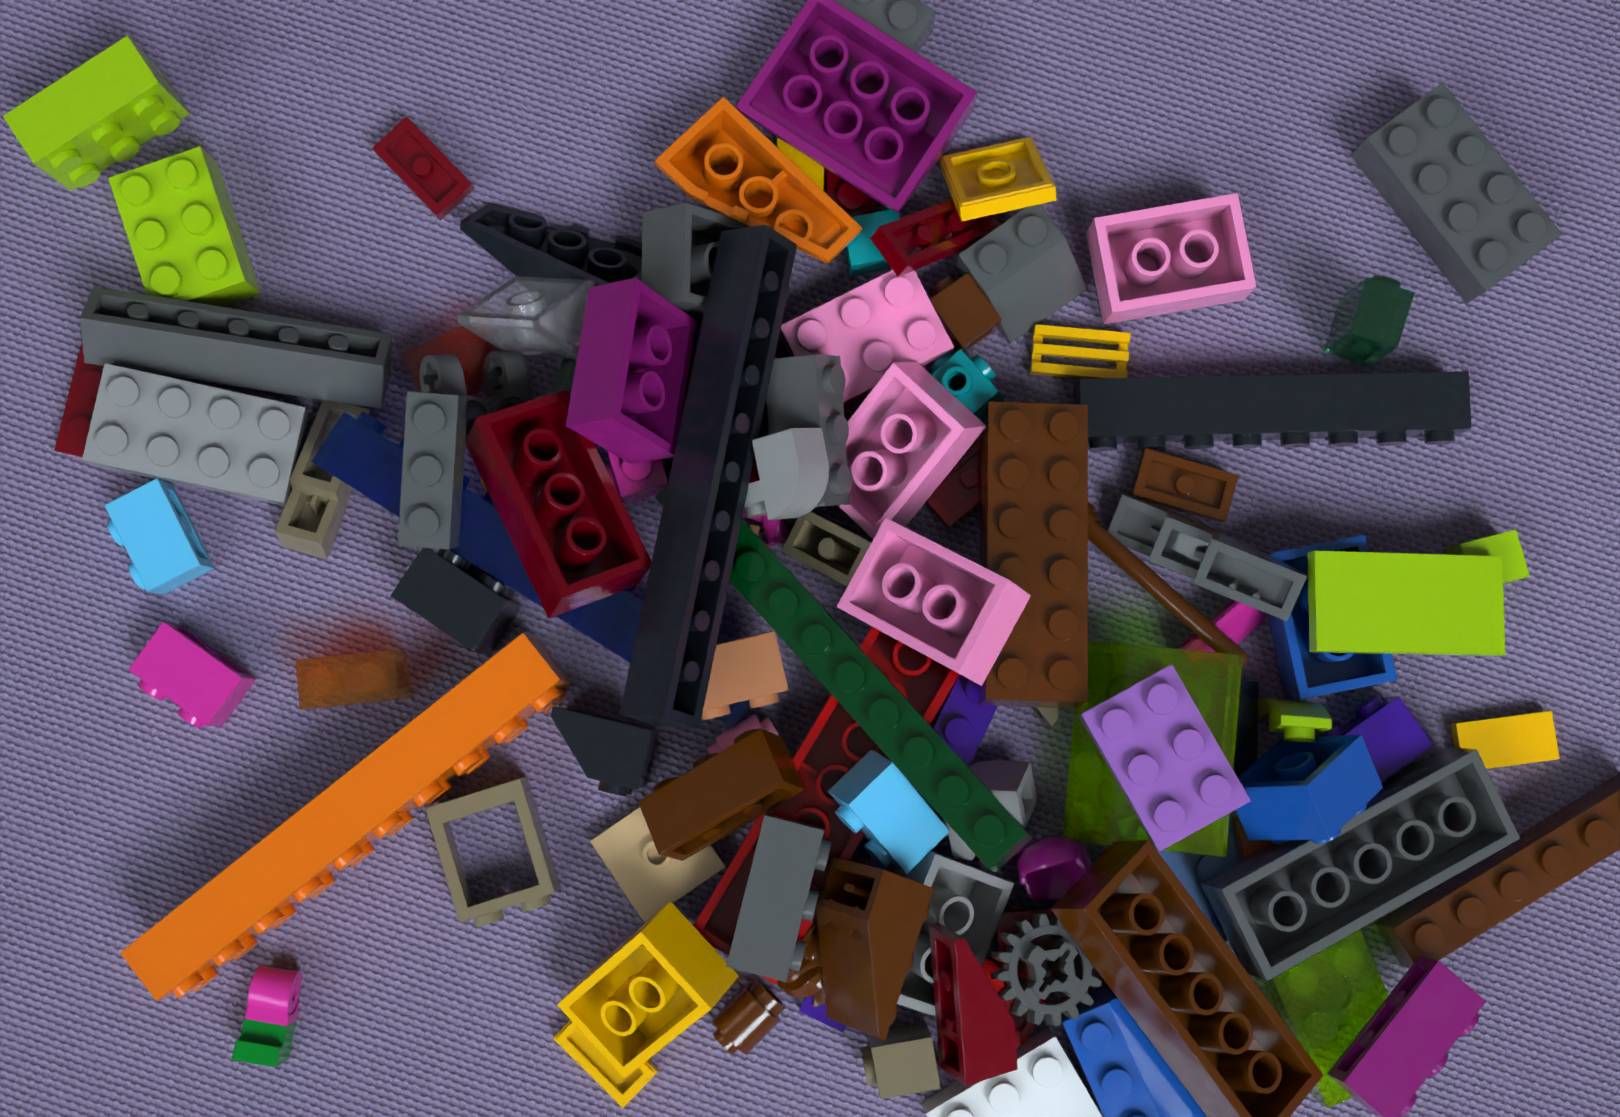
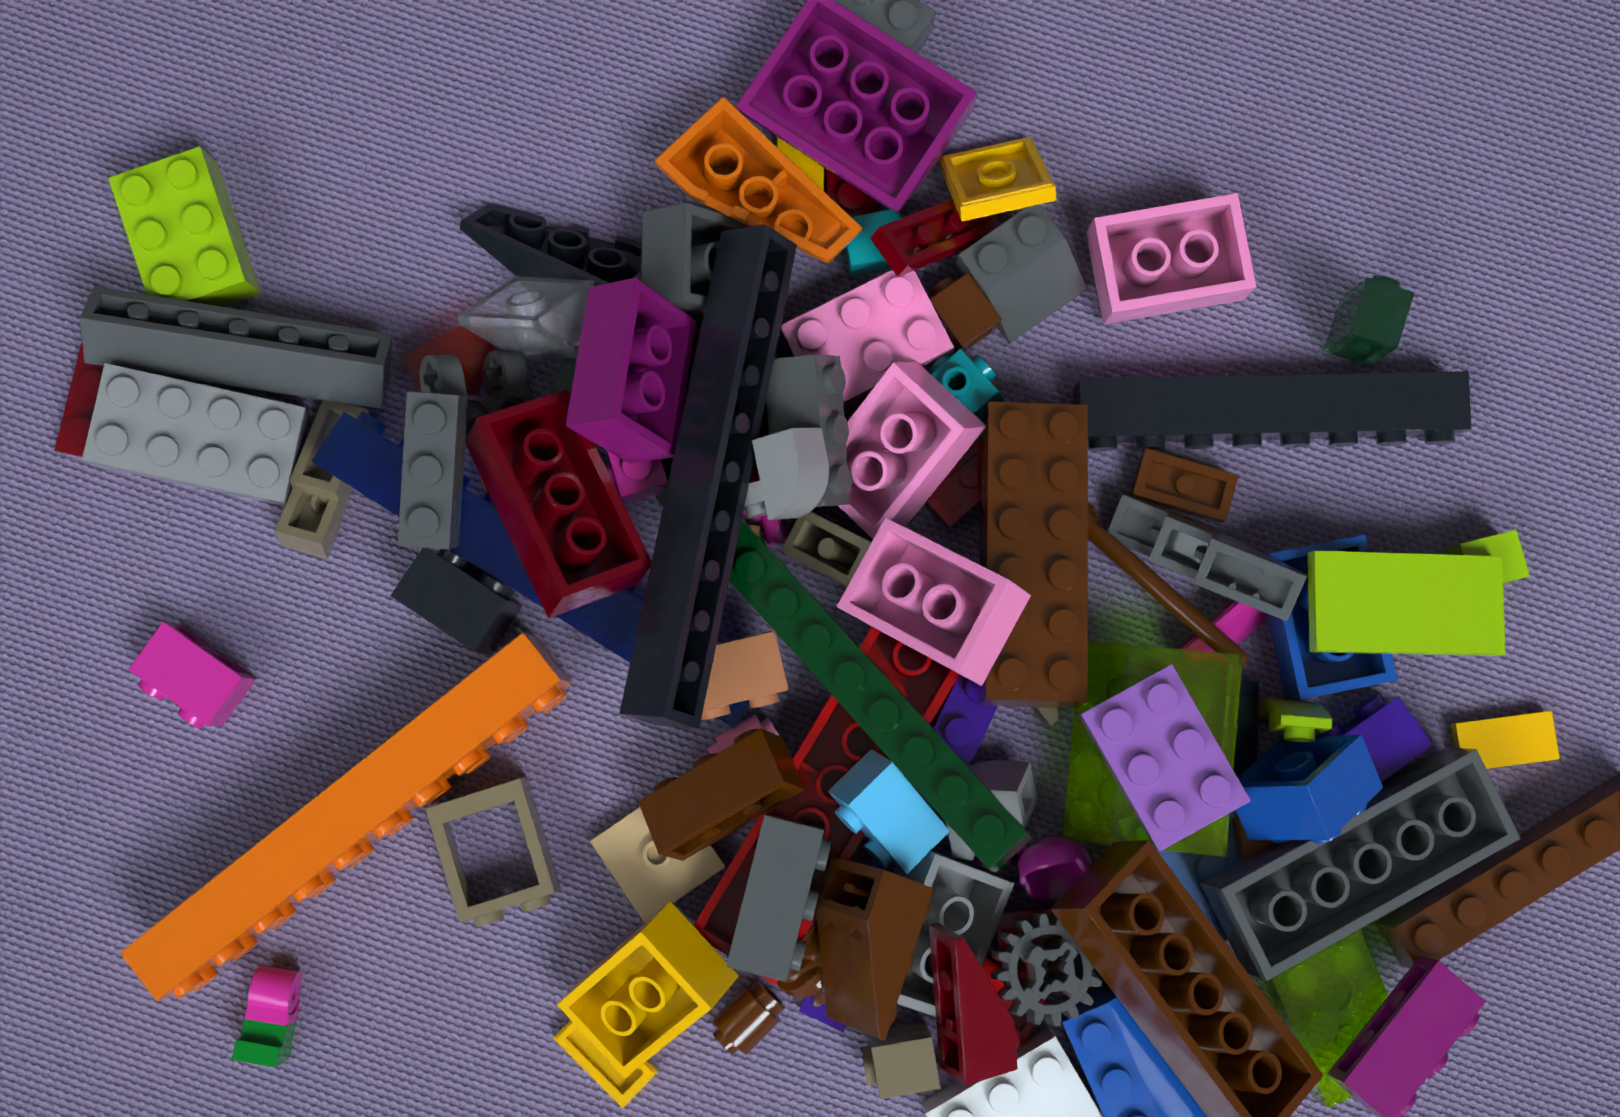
(97, 115): lime brick -> none
(158, 537): medium azure brick -> none
(353, 680): clear orange brick -> none
(423, 168): dark red plate -> none
(608, 749): black slope -> none
(1120, 356): yellow tile -> none
(1455, 193): dark grey brick -> none

